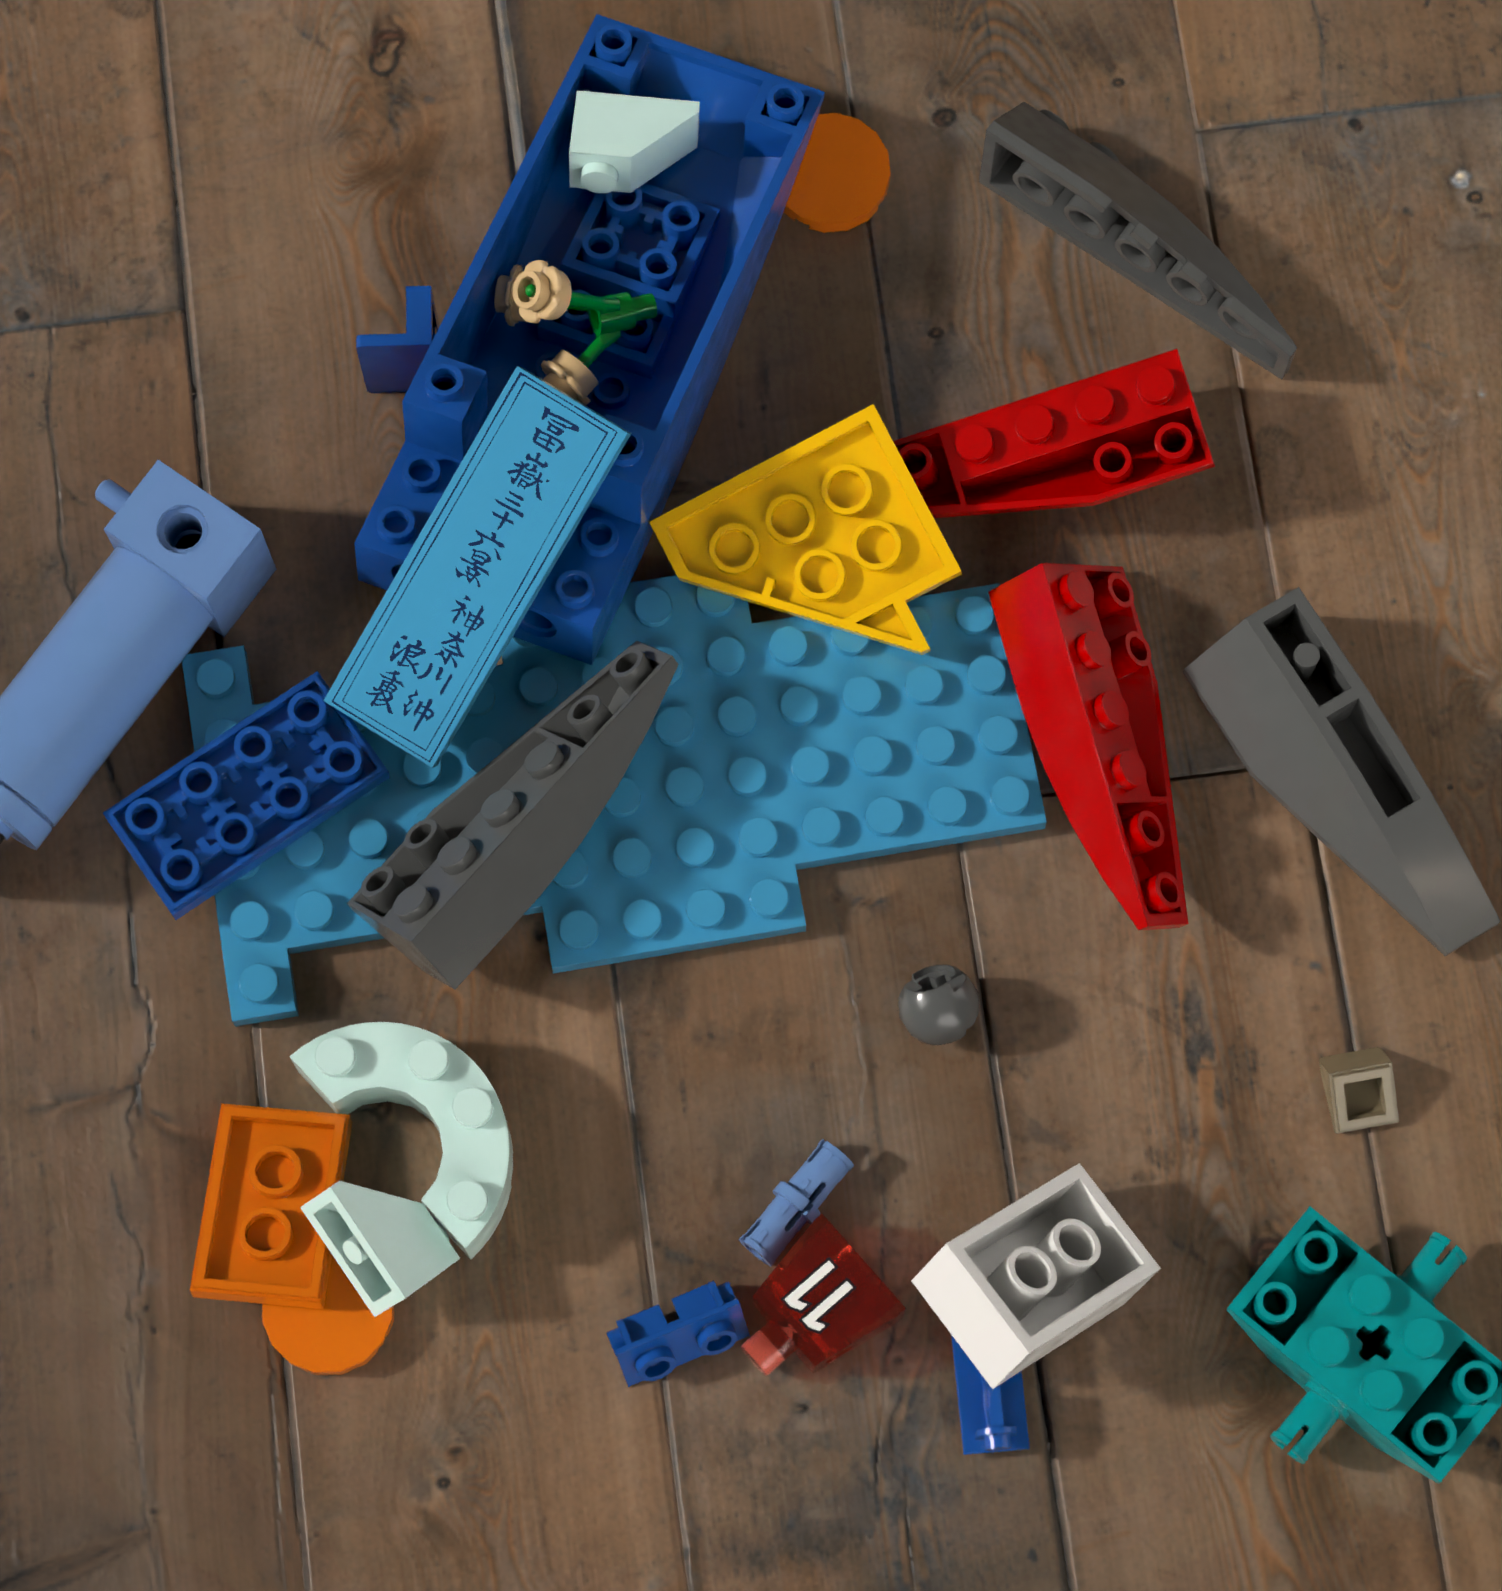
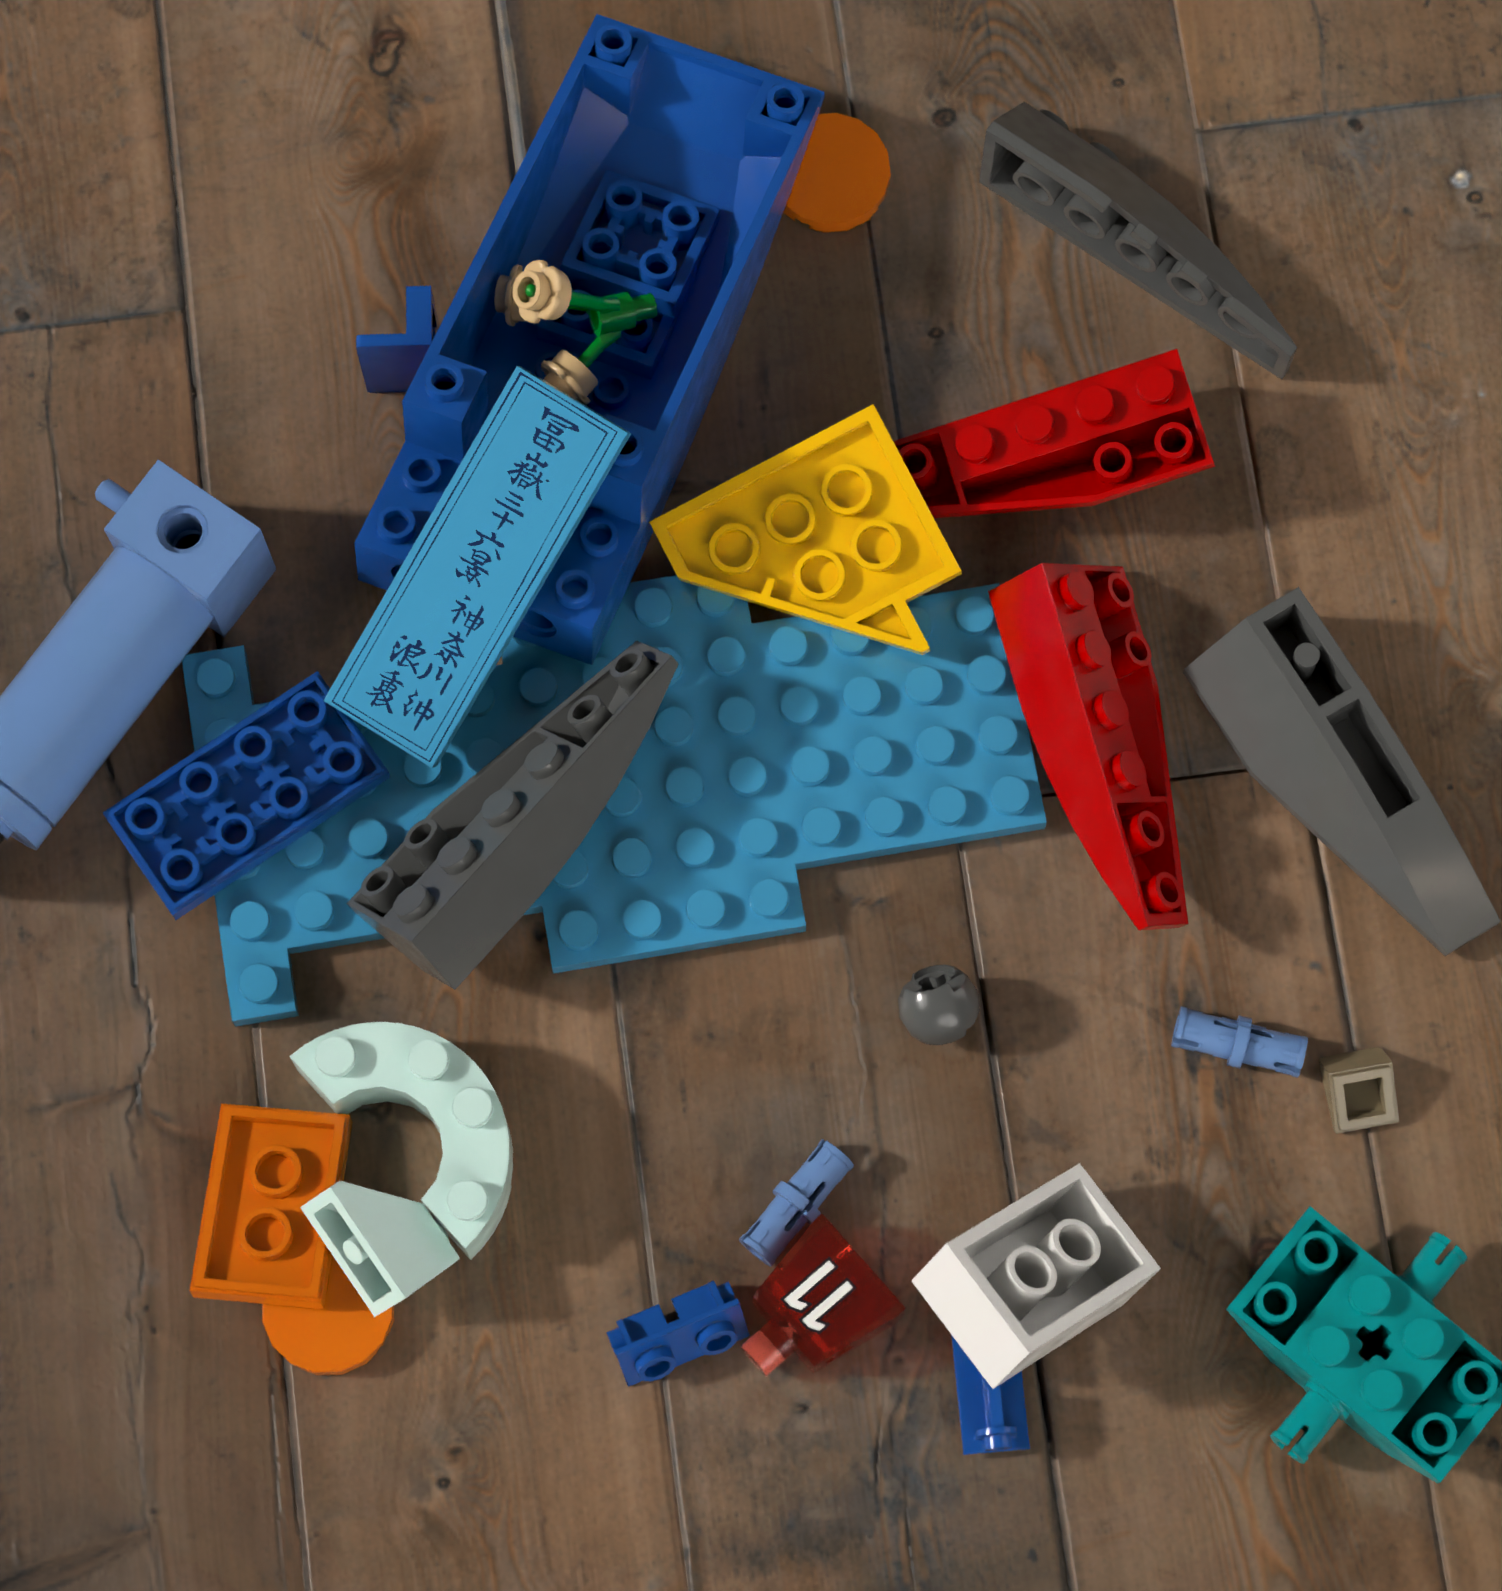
(628, 139): light aqua slope -> none
(1239, 1041): none -> medium blue pin

